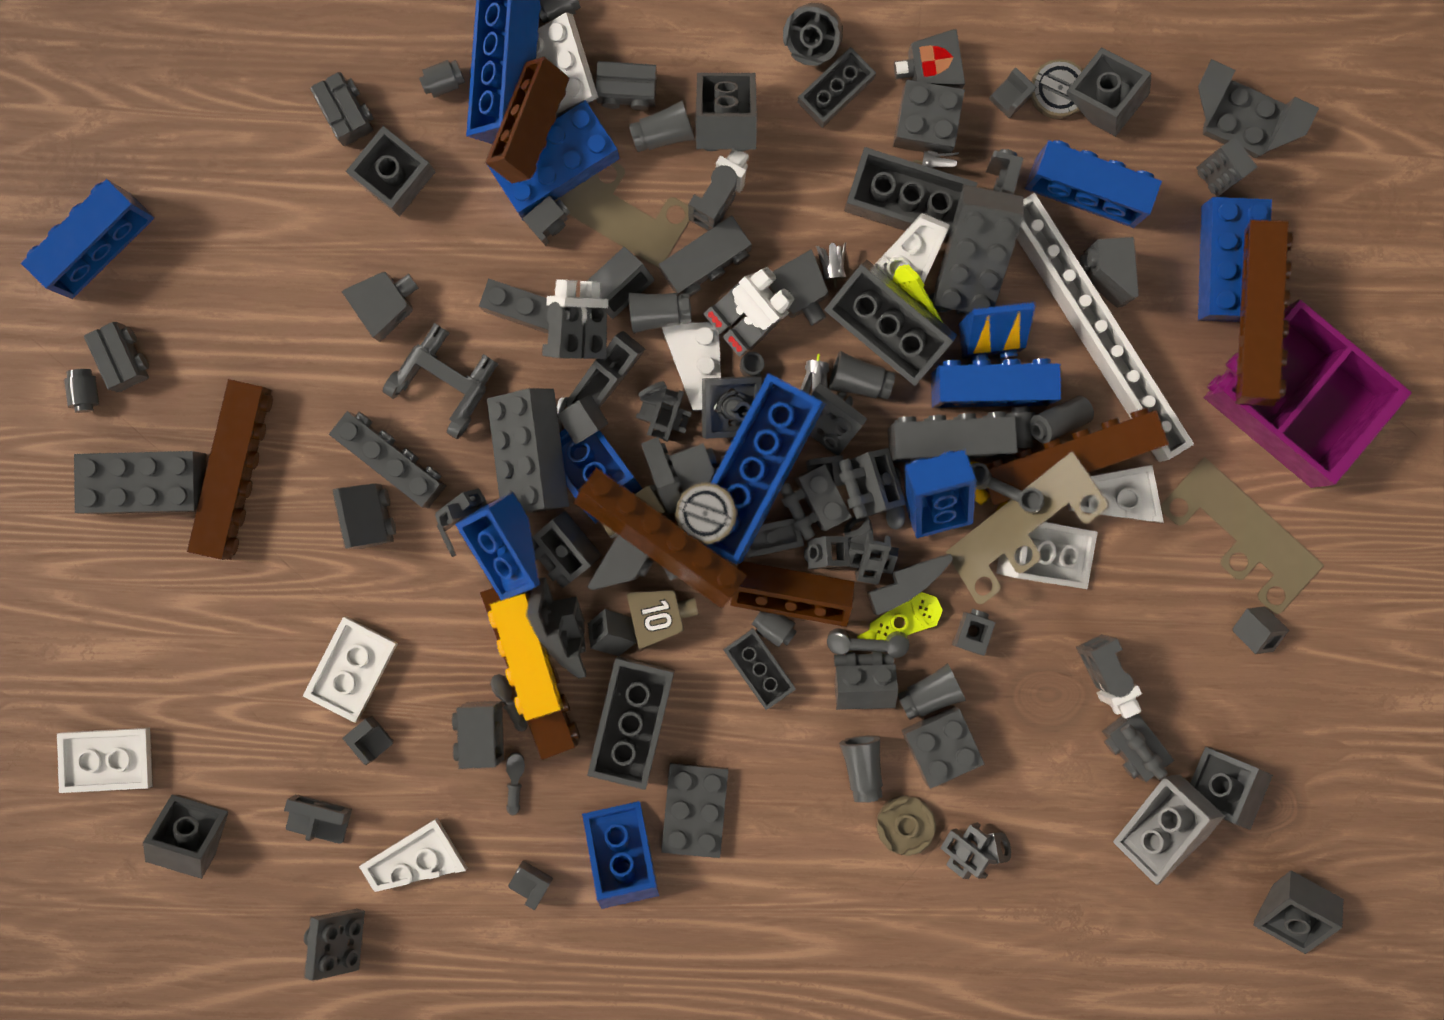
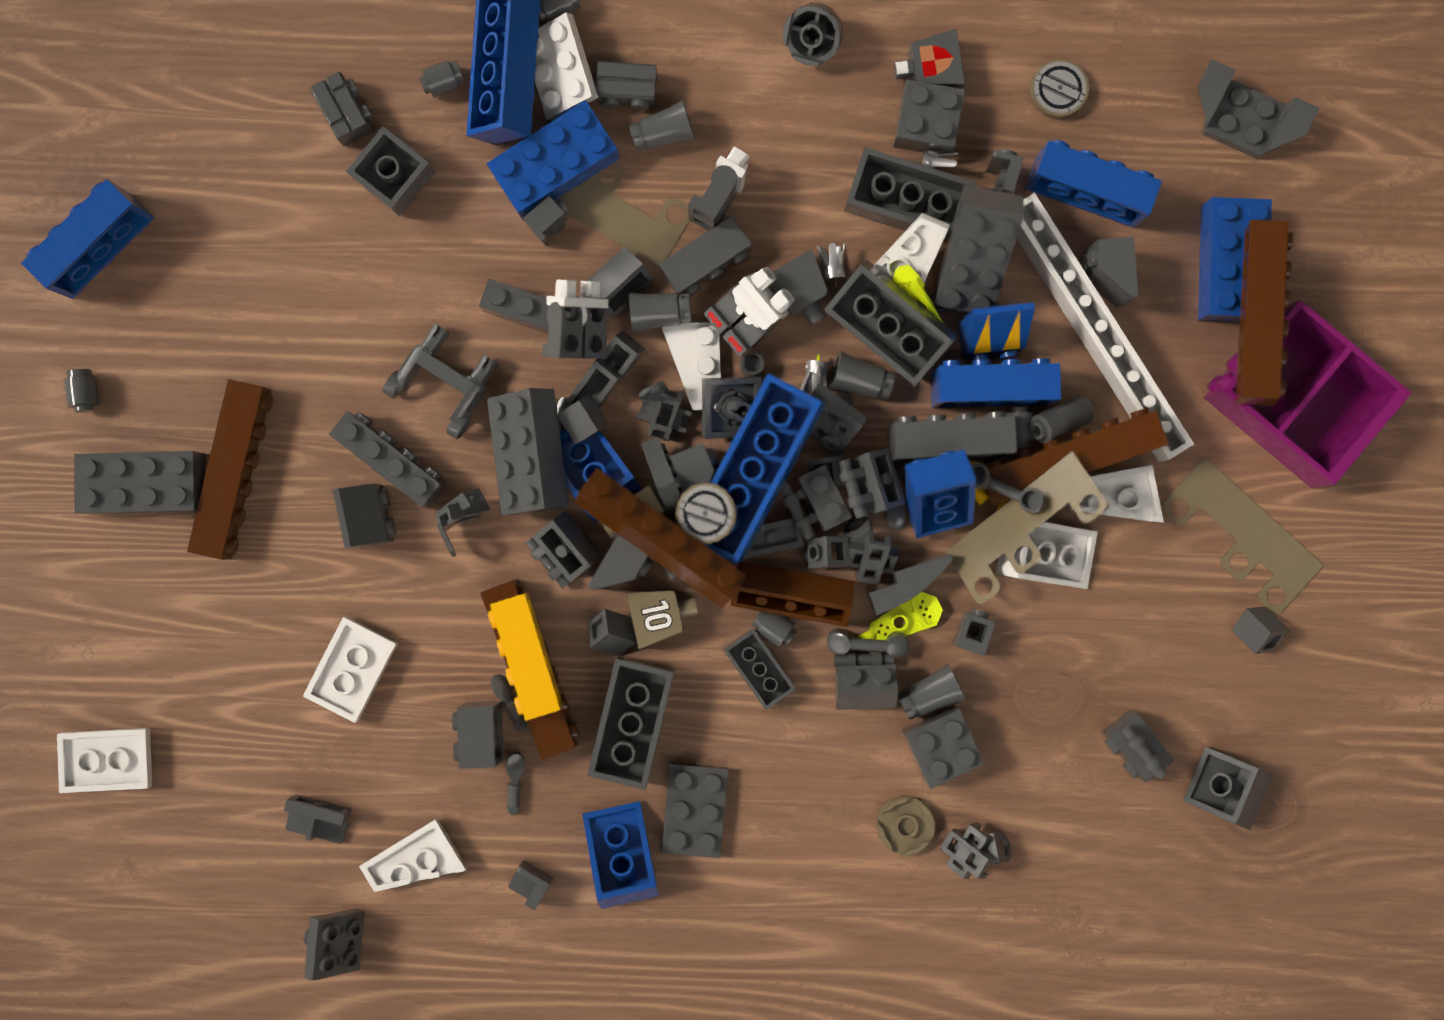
(117, 356): dark grey brick -> none
(185, 836): dark grey slope -> none
(368, 740): dark grey panel -> none
(381, 302): dark grey torso -> none
(502, 545): blue slope -> none
(528, 120): reddish brown brick -> none
(558, 627): dark grey slope -> none
(726, 111): dark grey brick -> none
(836, 87): dark grey piece -> none
(863, 767): dark grey plant -> none
(1012, 93): dark grey panel -> none
(1108, 675): dark grey hips -> none
(1110, 90): dark grey slope -> none
(1168, 827): light grey slope -> none
(1226, 167): dark grey piece -> none
(1300, 912): dark grey slope -> none

